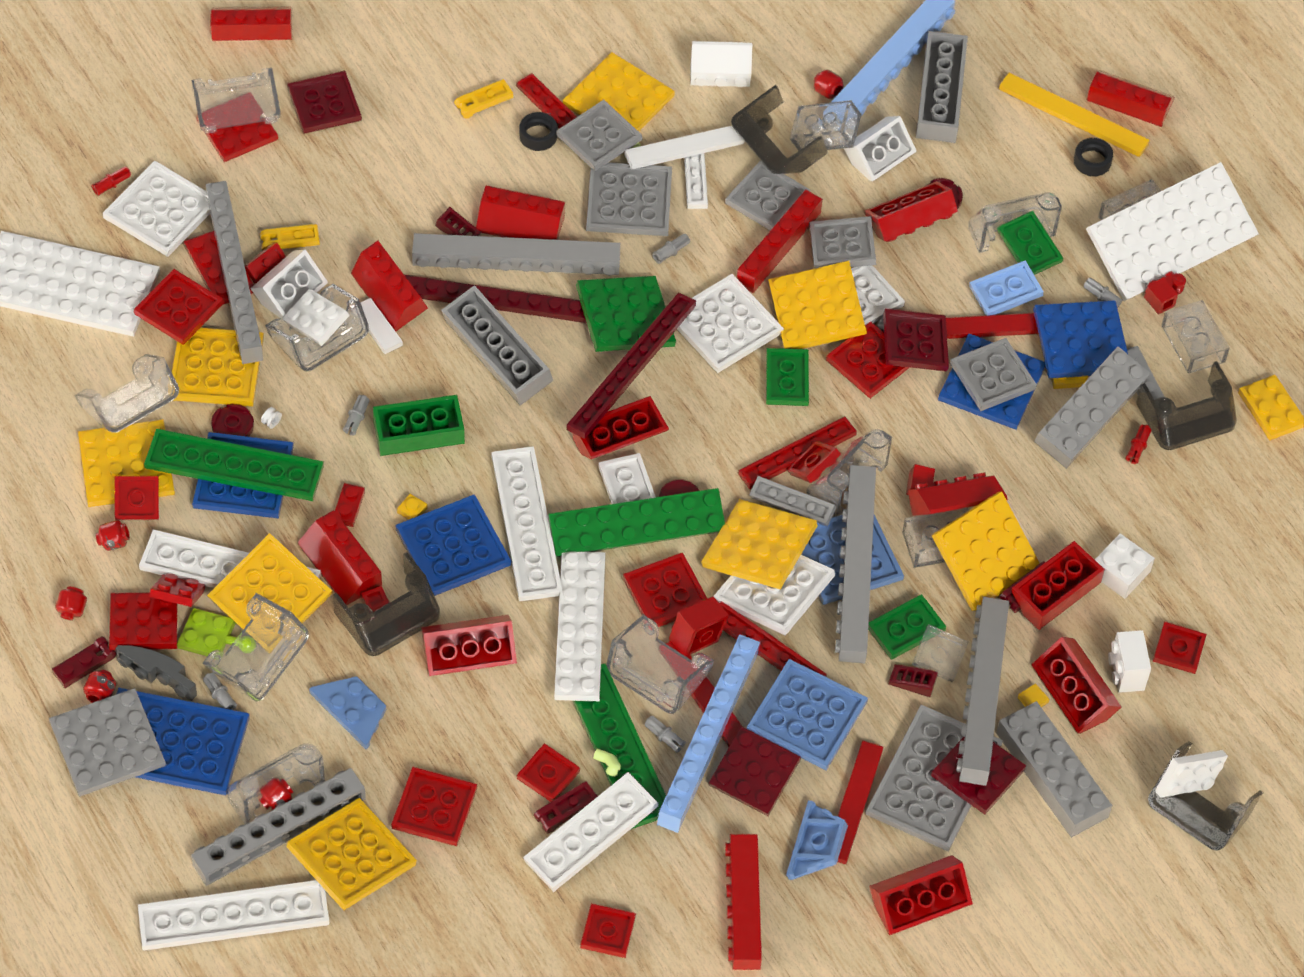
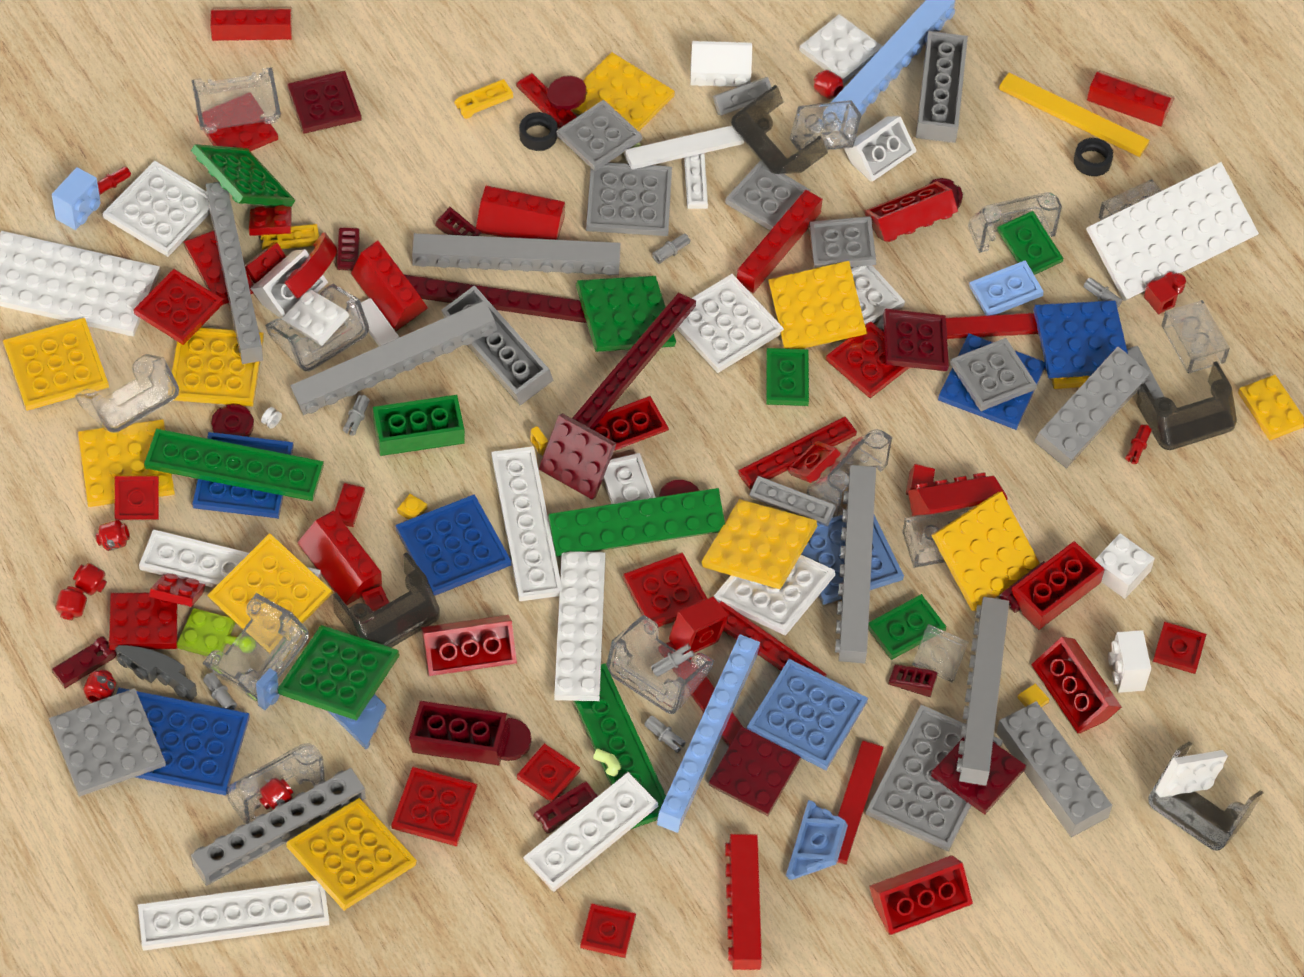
(55, 363): none -> yellow plate
(76, 198): none -> light blue brick
(90, 579): none -> red head
(242, 175): none -> green plate
(267, 689): none -> medium blue plate
(270, 220): none -> red plate
(313, 267): none -> red slope
(338, 672): none -> green plate
(348, 236): none -> dark red slope
(394, 357): none -> light grey brick
(459, 733): none -> dark red brick
(518, 740): none -> dark red tile
(538, 440): none -> yellow tile
(567, 93): none -> dark red tile
(577, 456): none -> dark red plate
(672, 660): none -> light grey axle
(740, 96): none -> light grey plate
(840, 48): none -> white plate

